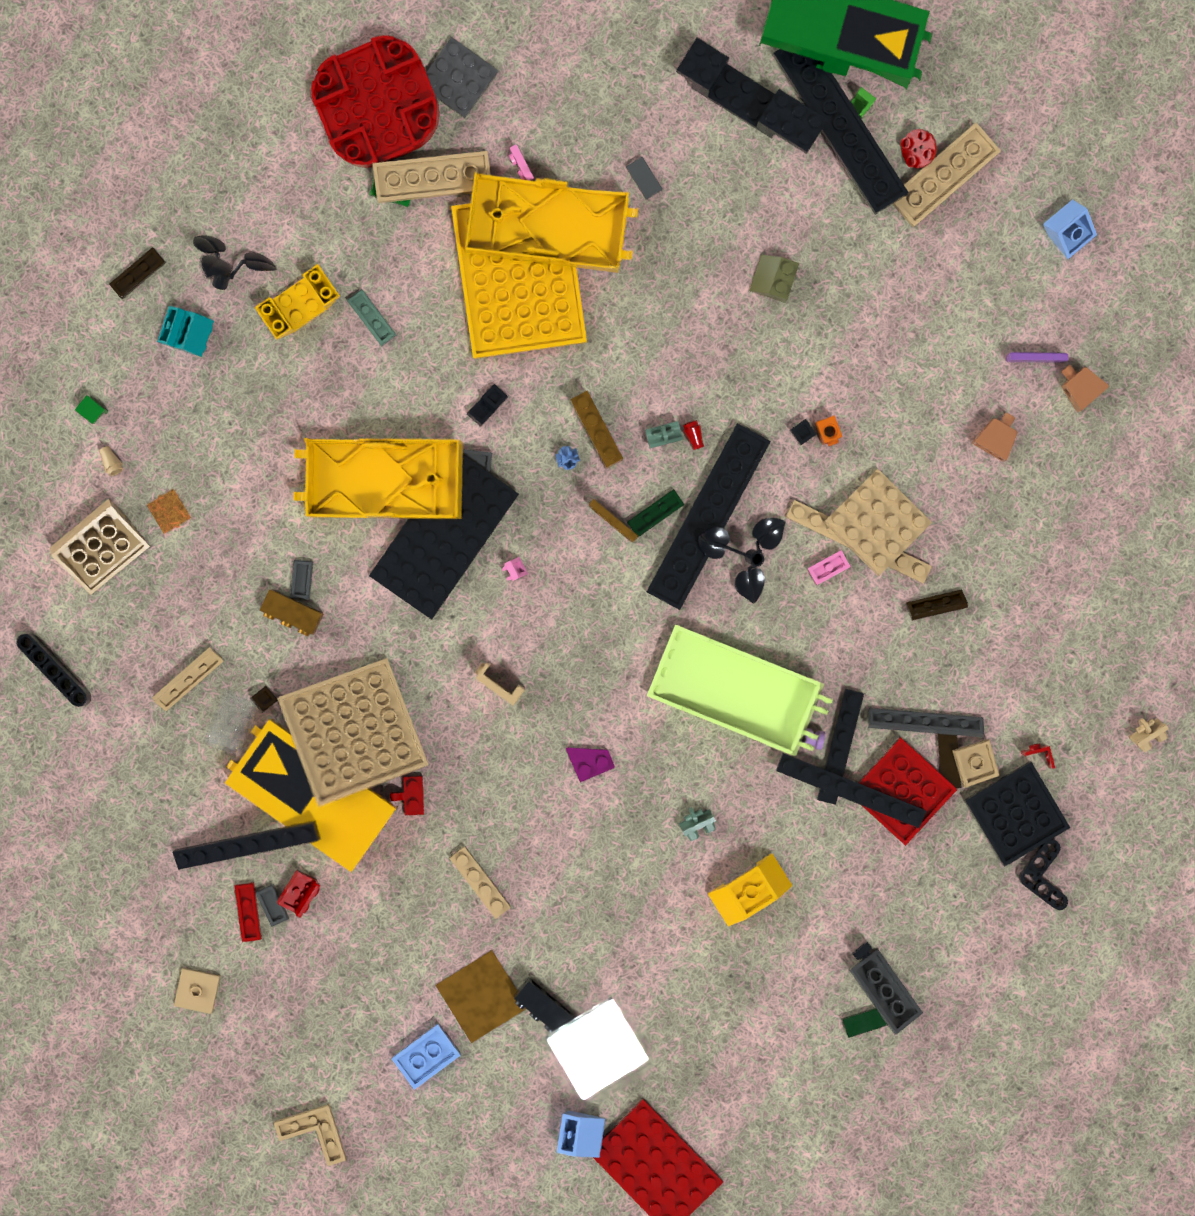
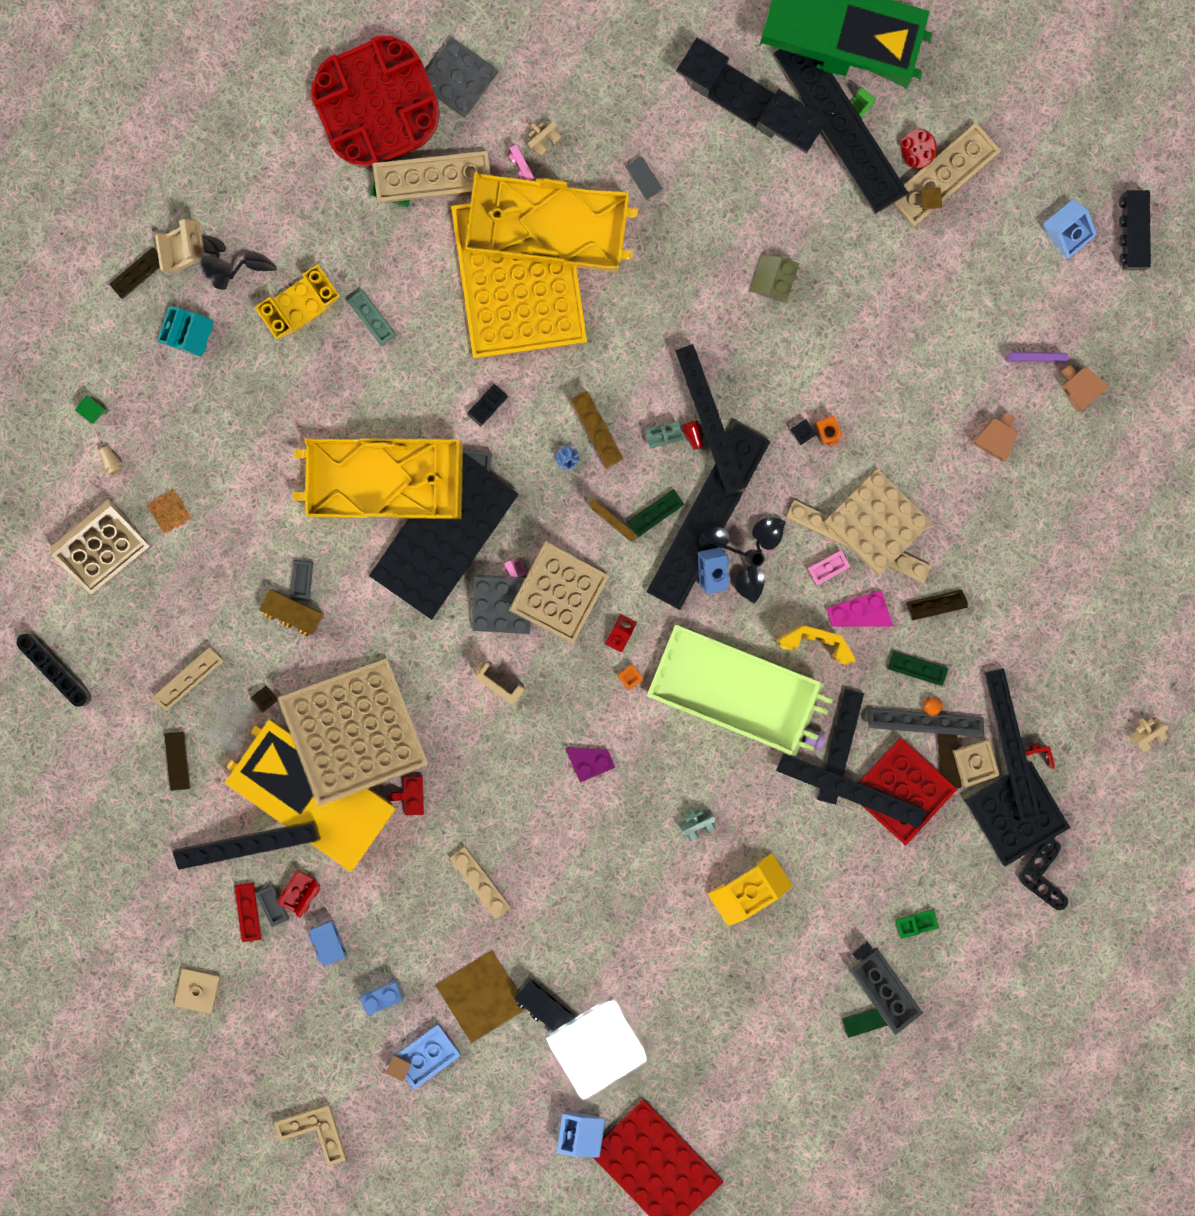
(177, 760): none -> dark brown tile
(180, 247): none -> tan panel
(328, 943): none -> medium blue brick
(382, 997): none -> medium blue brick
(398, 1068): none -> medium nougat tile
(492, 603): none -> dark grey plate
(550, 132): none -> tan hips
(559, 592): none -> tan plate
(620, 635): none -> red bracket
(630, 677): none -> orange plate
(709, 561): none -> medium blue brick
(710, 420): none -> black brick
(840, 652): none -> yellow slope
(861, 612): none -> dark pink wing
(917, 668): none -> dark green tile
(917, 923): none -> green slope
(931, 198): none -> pearl gold tile
(932, 706): none -> orange piece
(1012, 745): none -> black plate
(1135, 230): none -> black brick

